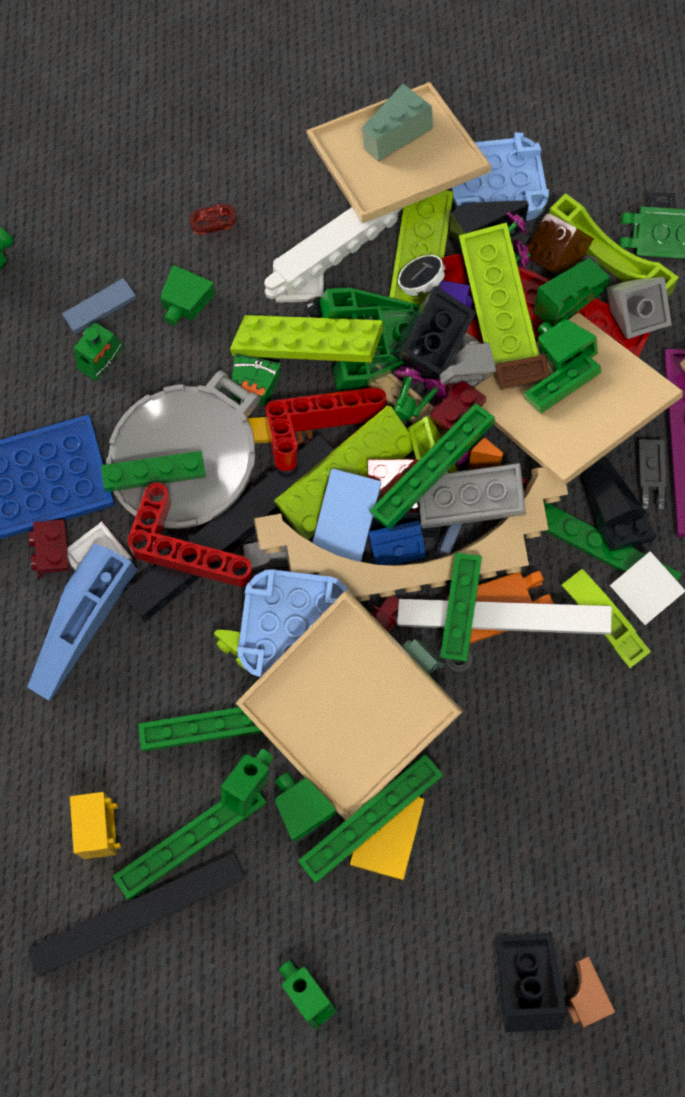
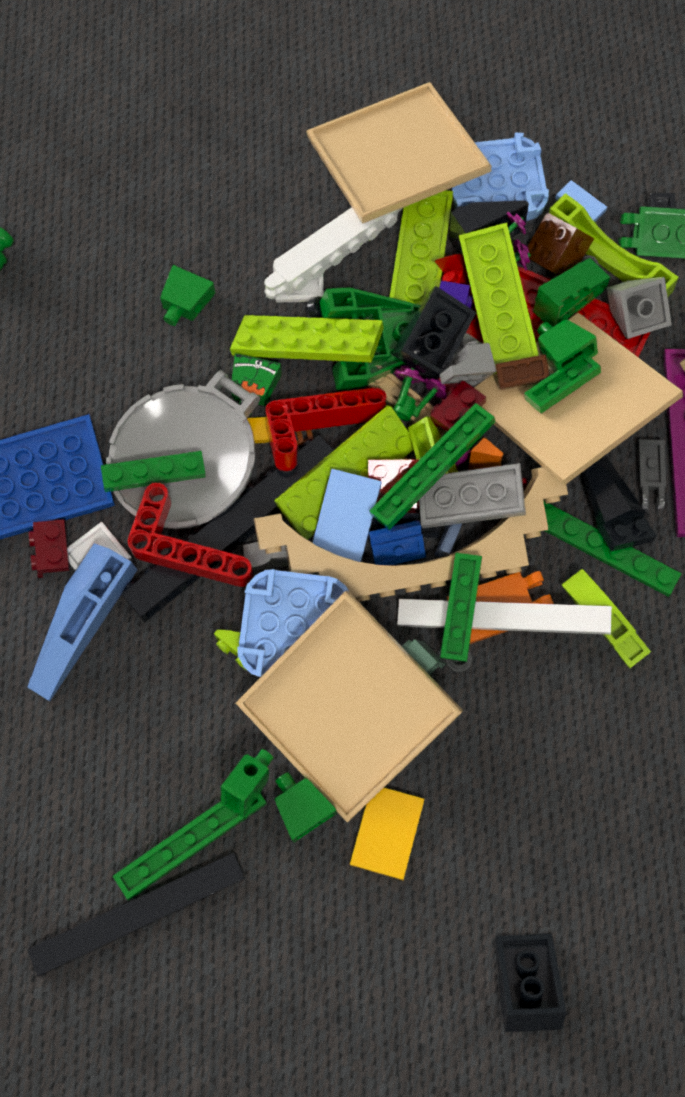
(93, 825): yellow container -> none
(96, 351): green torso -> none
(99, 306): sand blue tile -> none
(195, 729): green plate -> none
(212, 217): clear red plate -> none
(312, 1001): green torso -> none
(370, 819): green plate -> none
(386, 614): dark red arm -> none
(397, 123): sand green wedge -> none
(421, 275): tile -> none
(590, 999): nougat arch -> none
(591, 204): none -> light blue tile
(647, 588): white tile -> none

